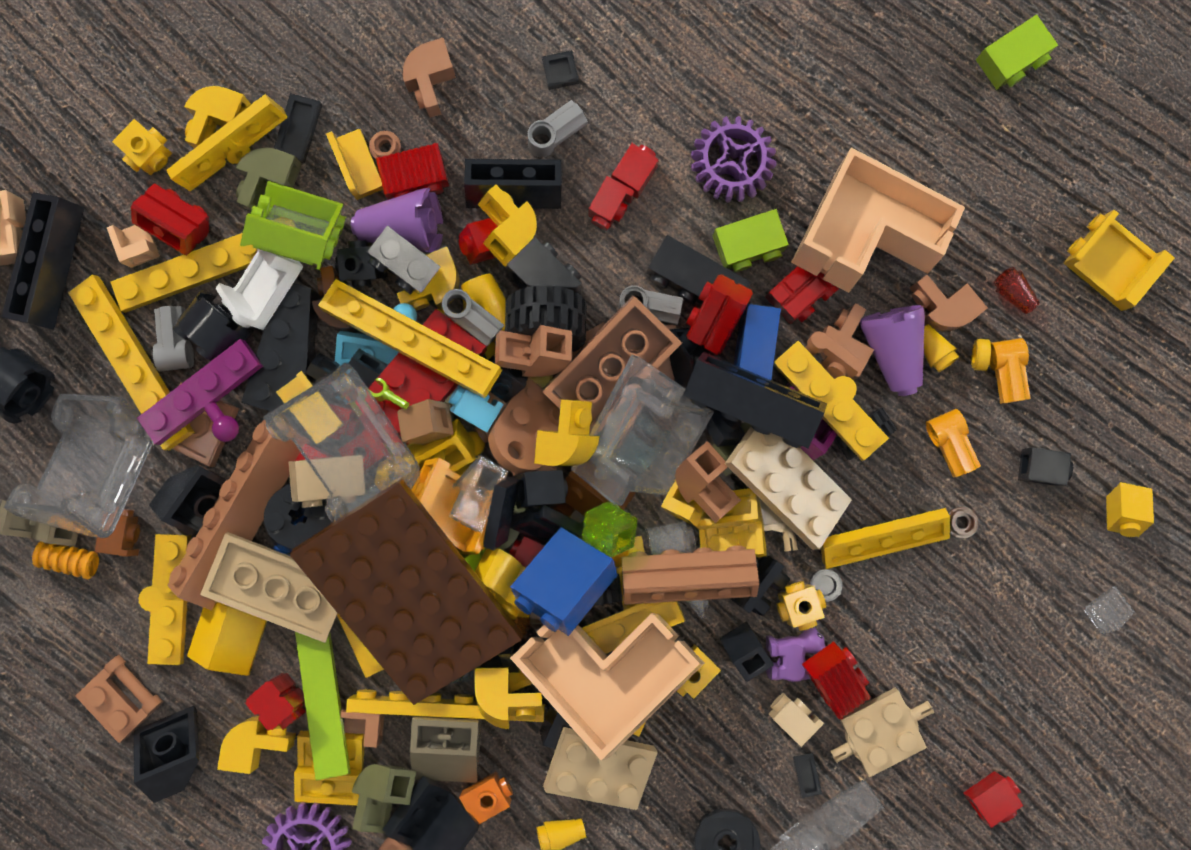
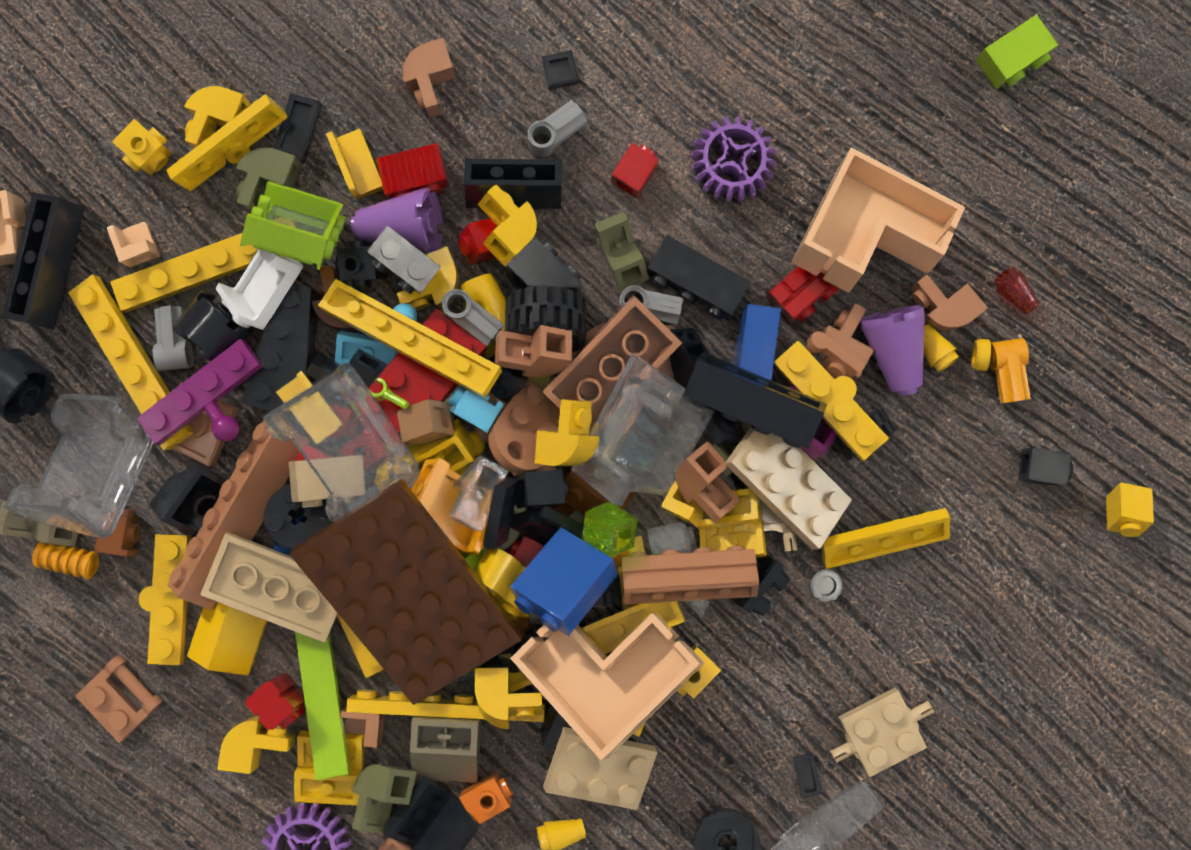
(166, 754): black slope -> none
(170, 218): red brick -> none
(381, 138): nougat plate -> none
(610, 203): red brick -> none
(620, 251): none -> olive brick
(719, 313): red brick -> none
(742, 647): black brick -> none
(750, 241): lime brick -> none
(789, 605): yellow brick -> none
(792, 654): medium lavender animal -> none
(794, 718): tan brick -> none
(837, 680): red brick -> none
(950, 435): light orange piece -> none
(971, 522): plate -> none
(994, 799): red brick -> none
(1109, 611): clear slope -> none
(1116, 261): yellow panel -> none

